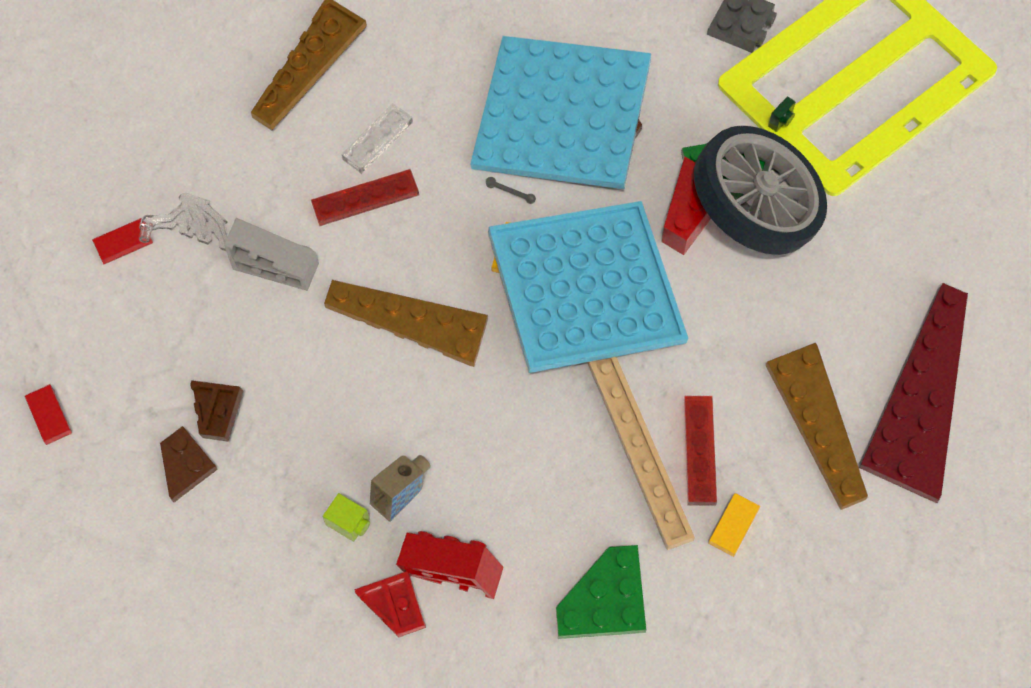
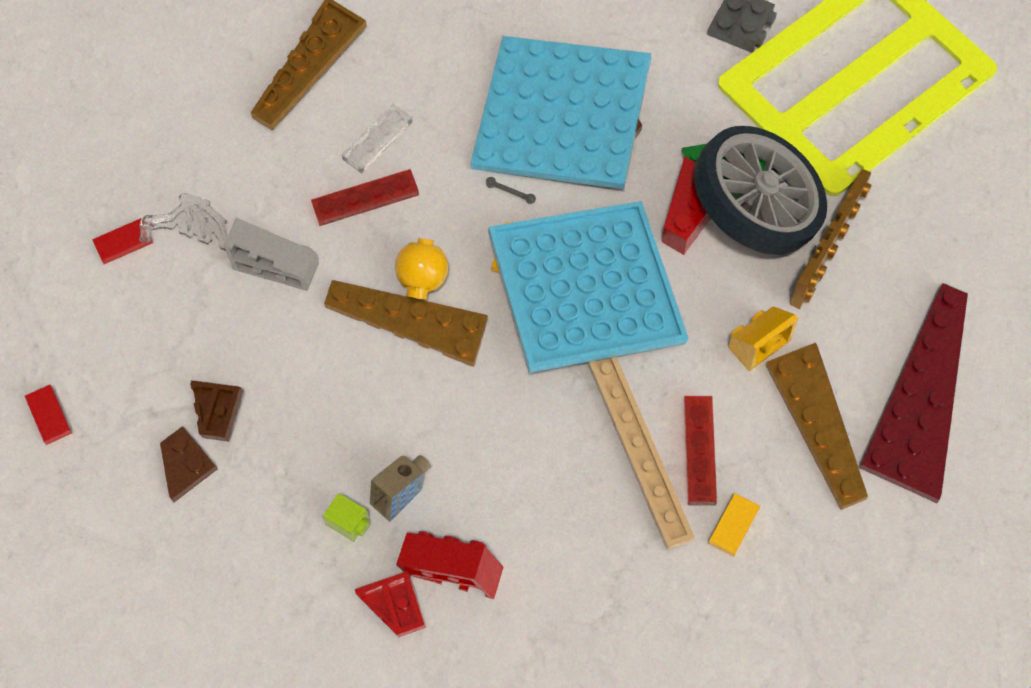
(421, 268): none -> yellow brick
(606, 598): green plate -> none
(762, 336): none -> yellow slope
(782, 114): dark green plate -> none
(827, 247): none -> pearl gold wing

